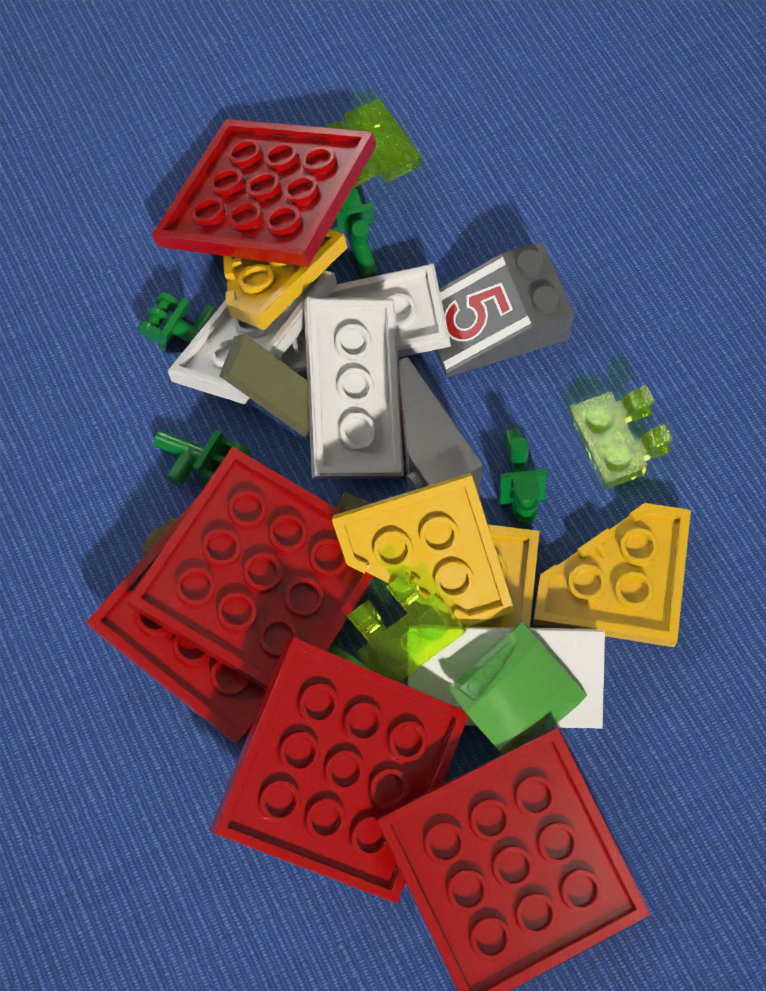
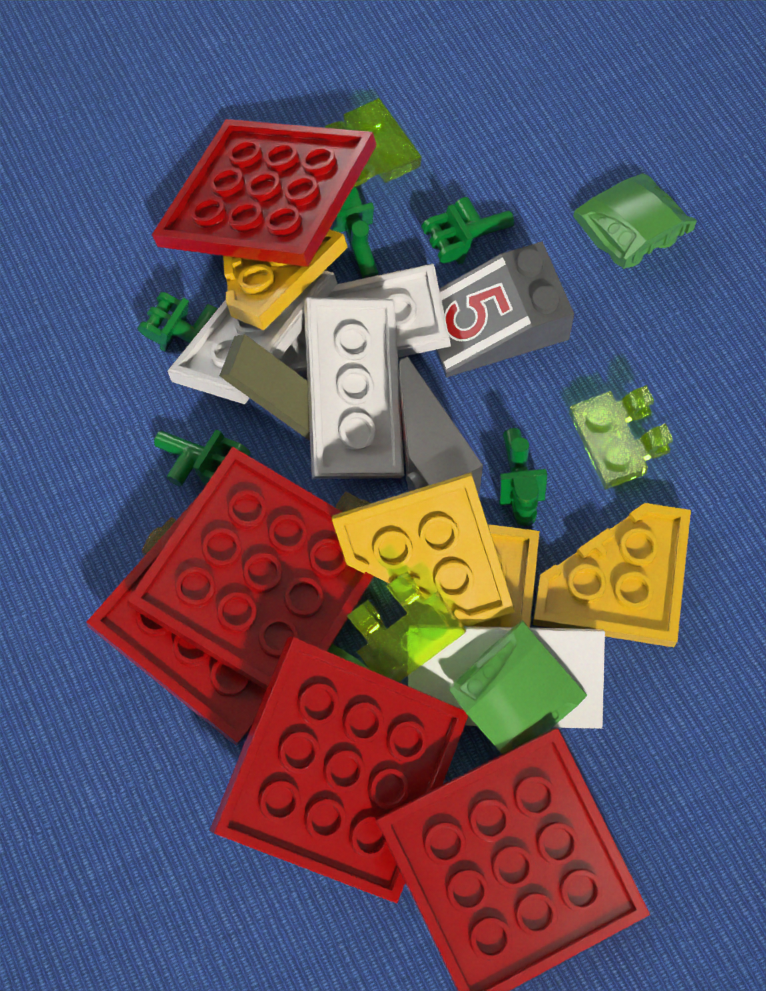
(457, 228): none -> green arm
(633, 220): none -> bright green slope

